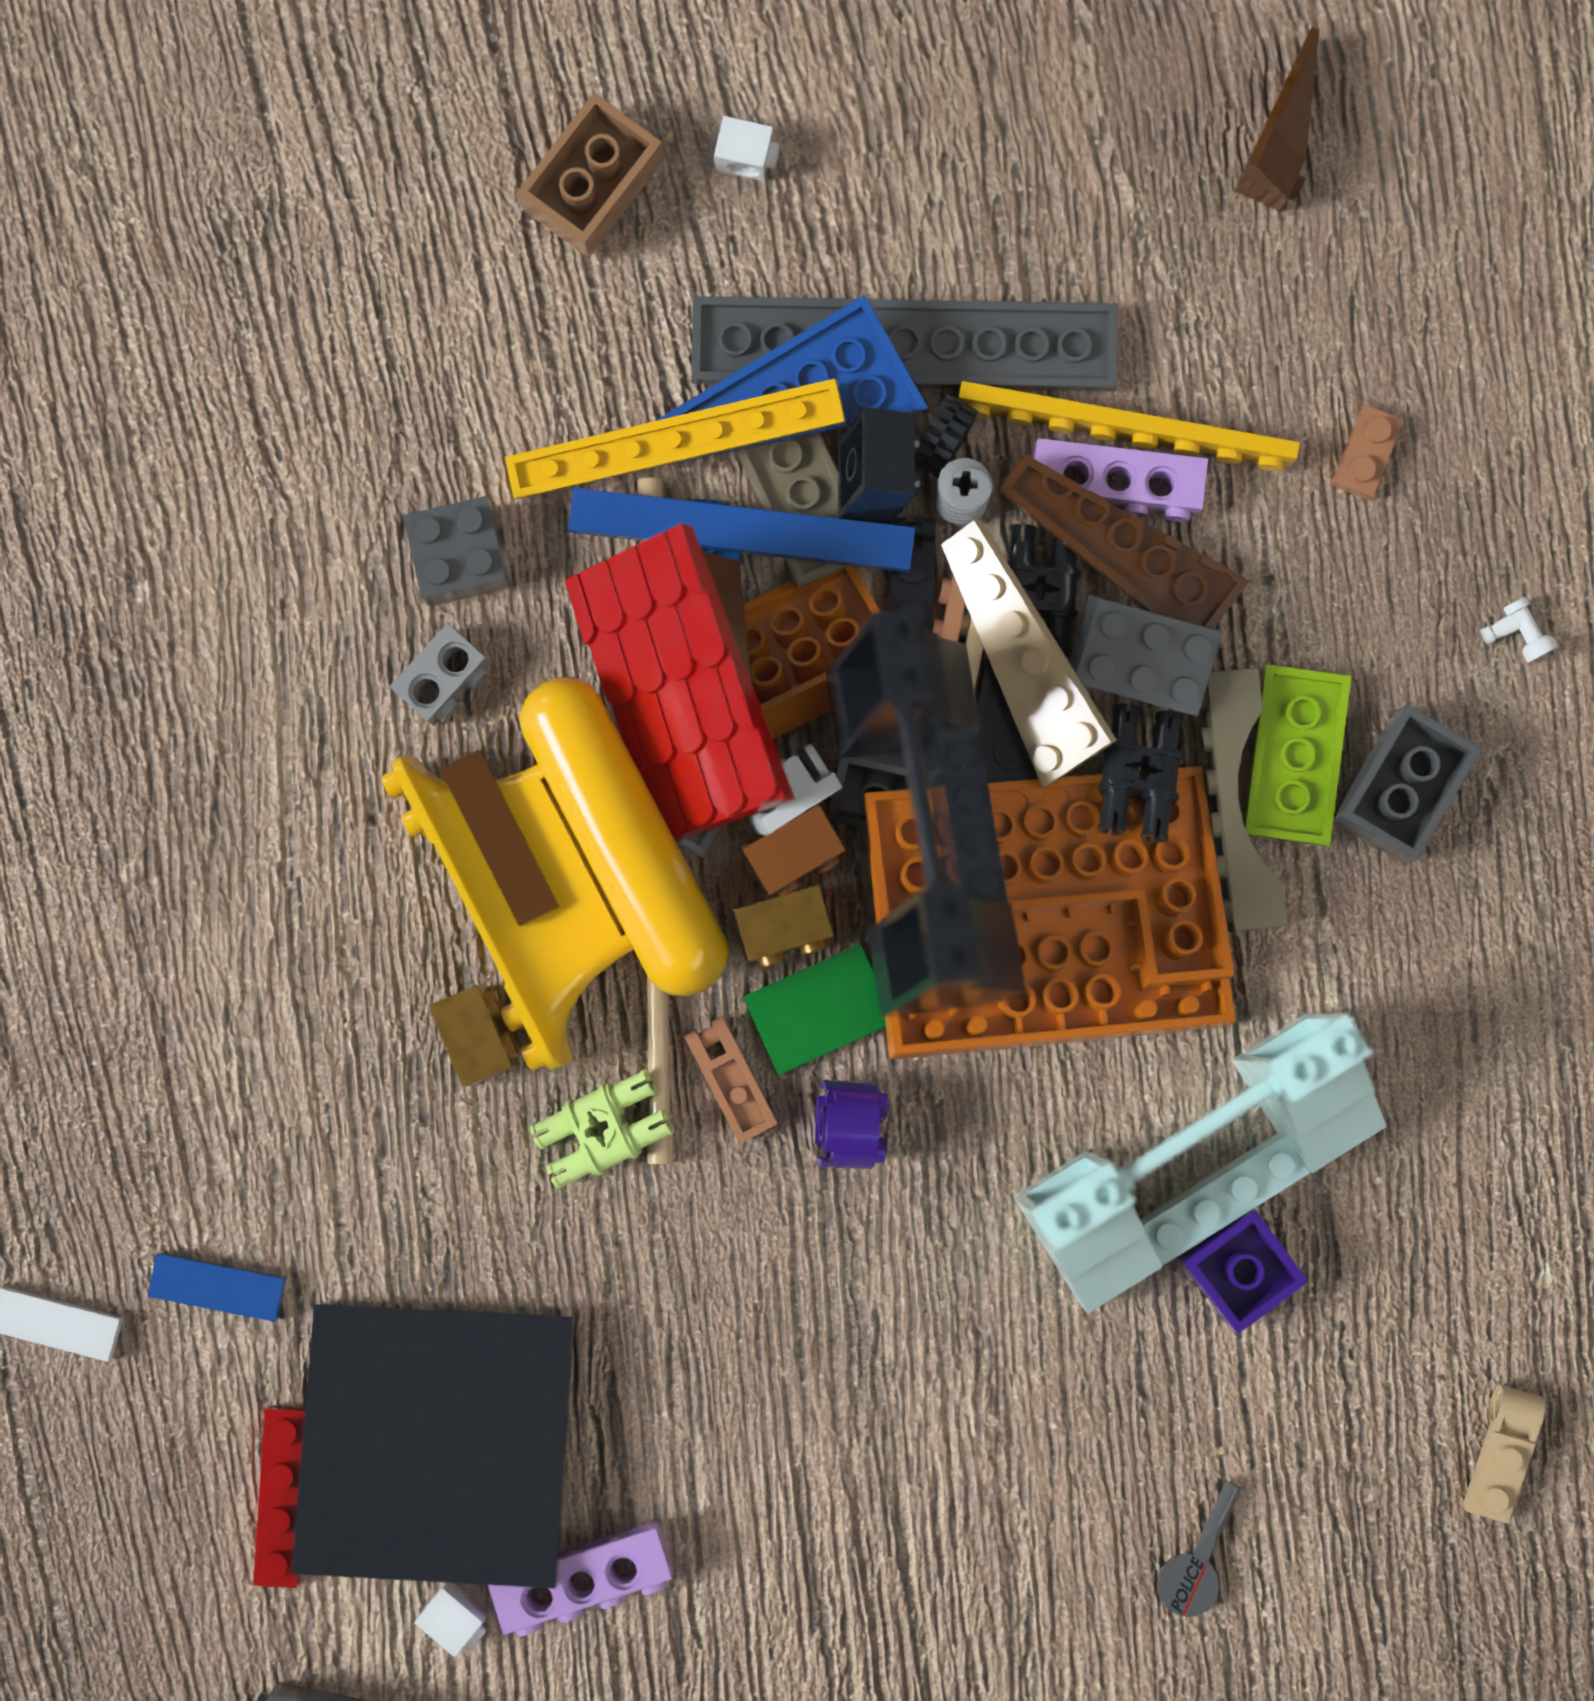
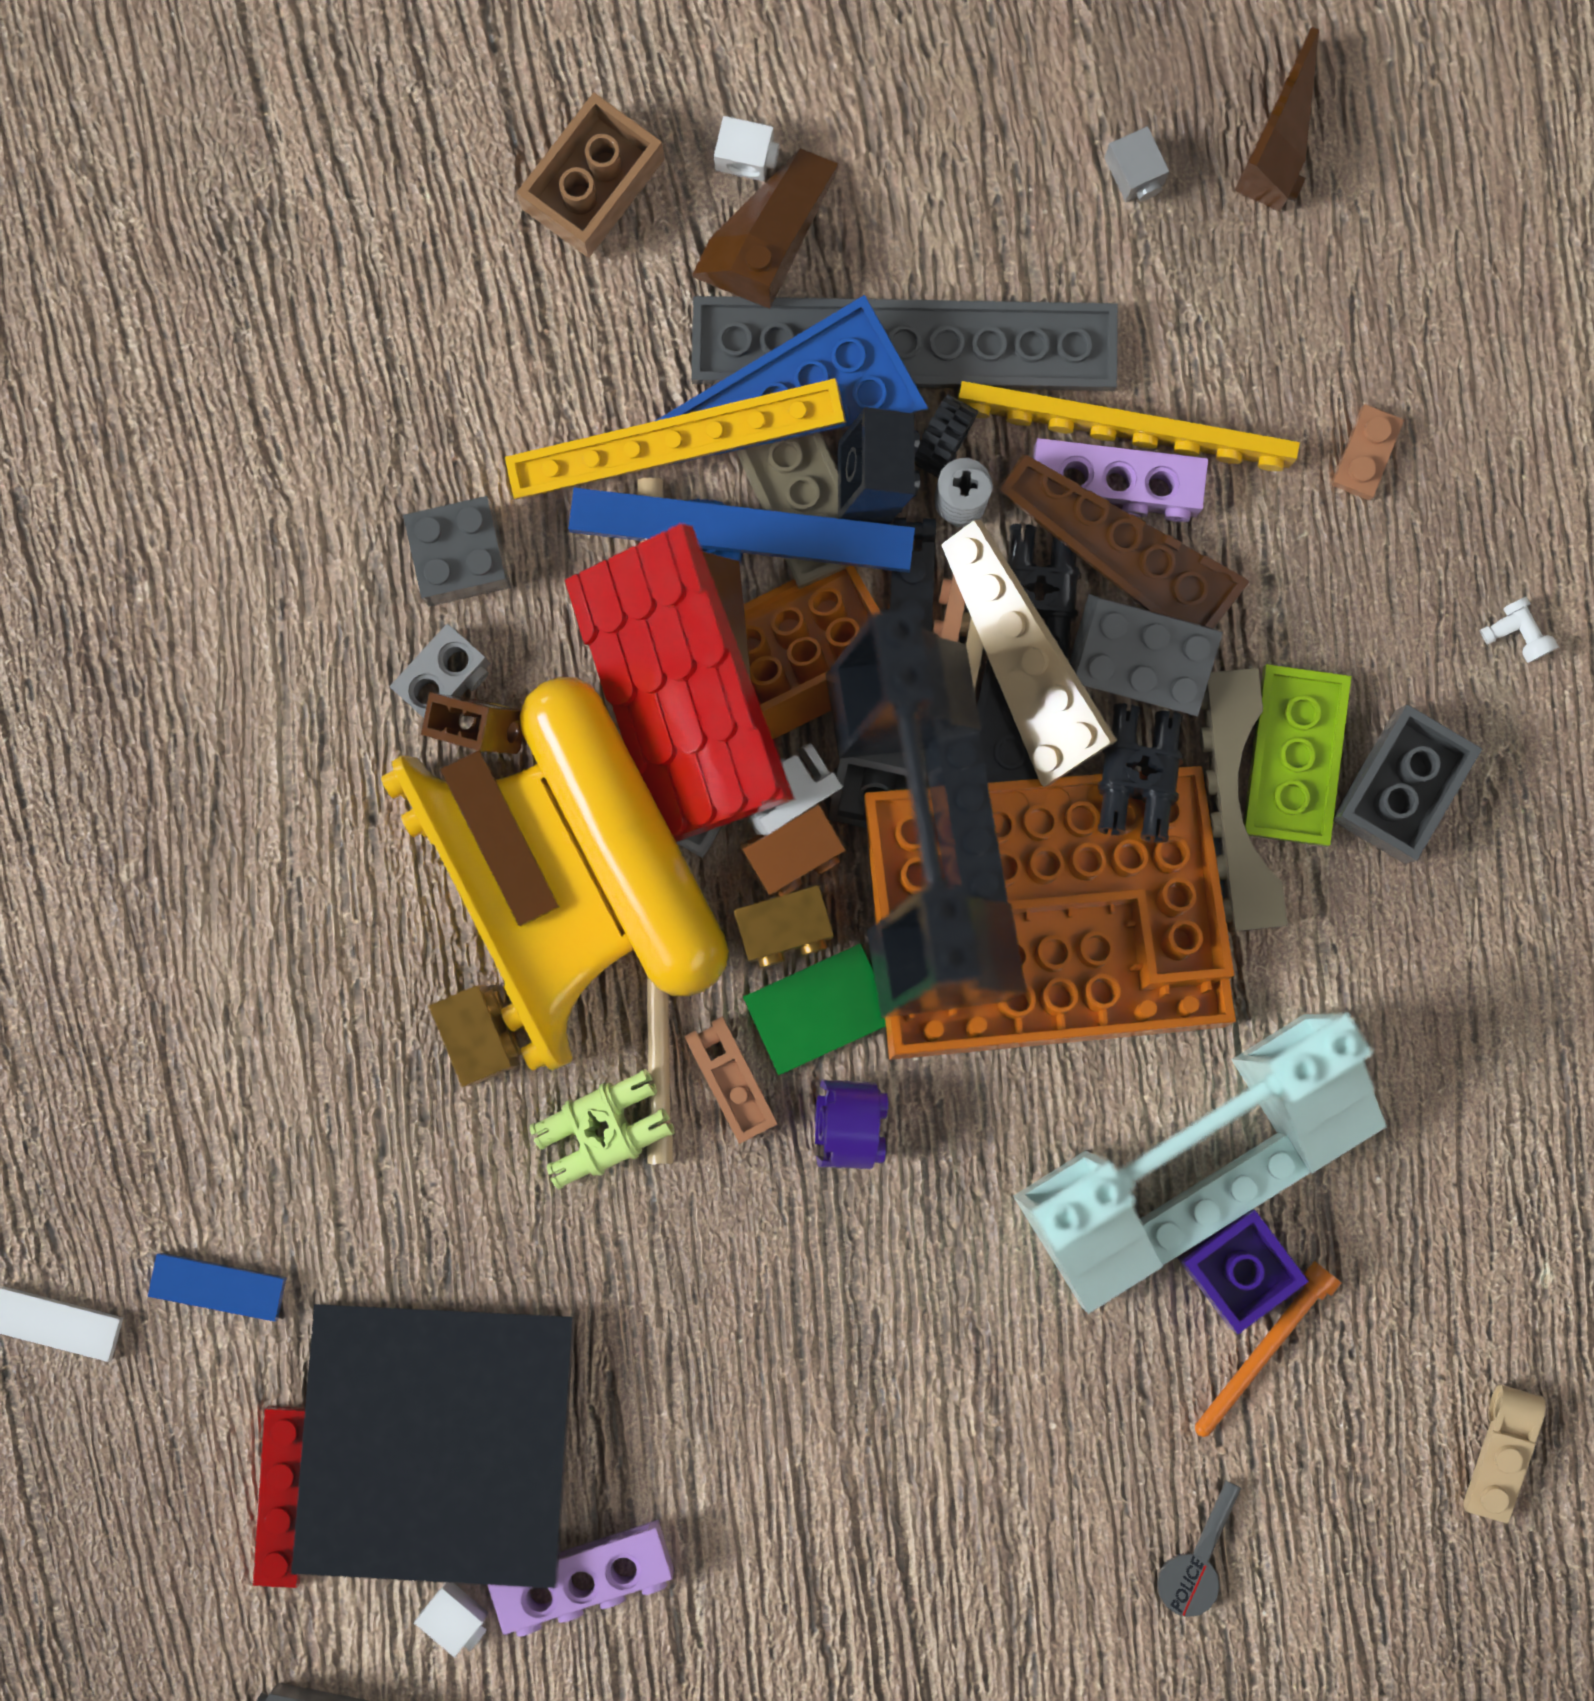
(493, 729): none -> reddish brown torso
(764, 236): none -> reddish brown wedge
(1137, 165): none -> light grey brick
(1319, 1285): none -> orange piece

